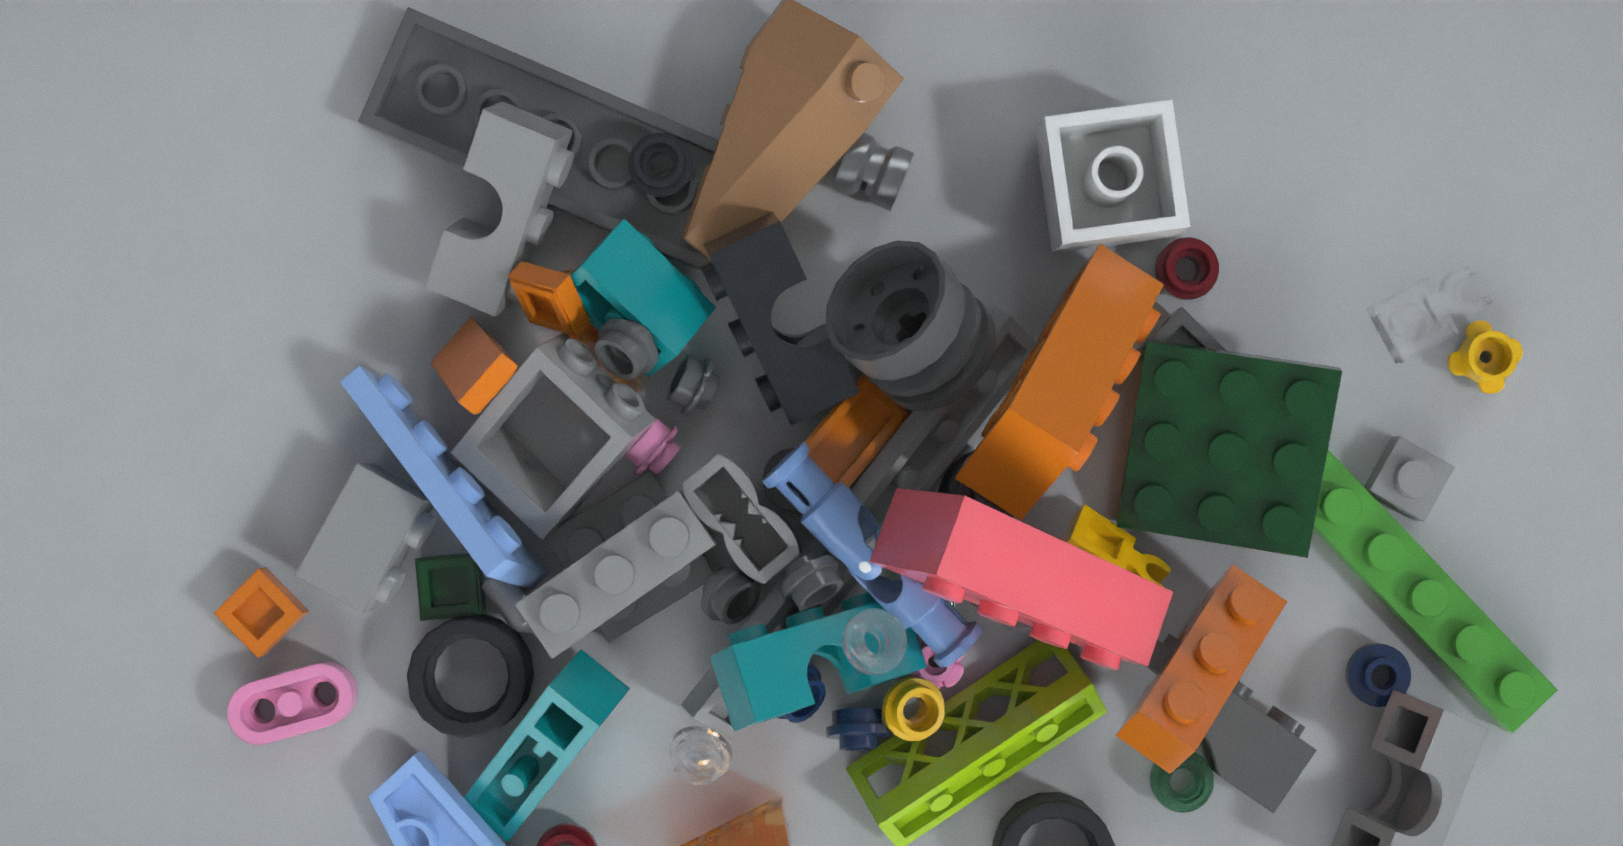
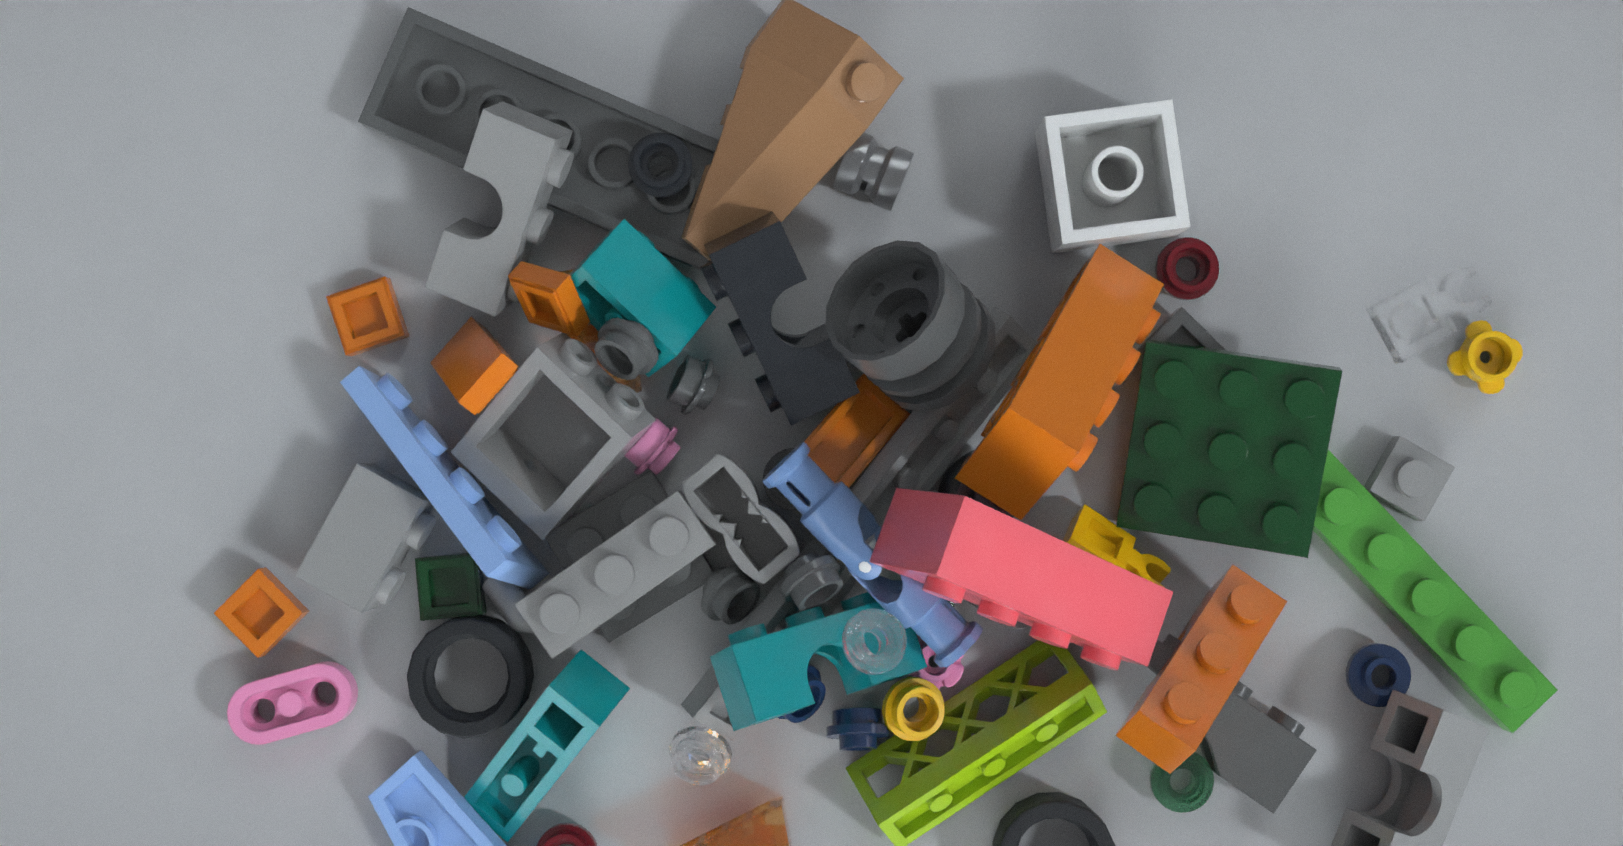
(367, 316): none -> orange tile

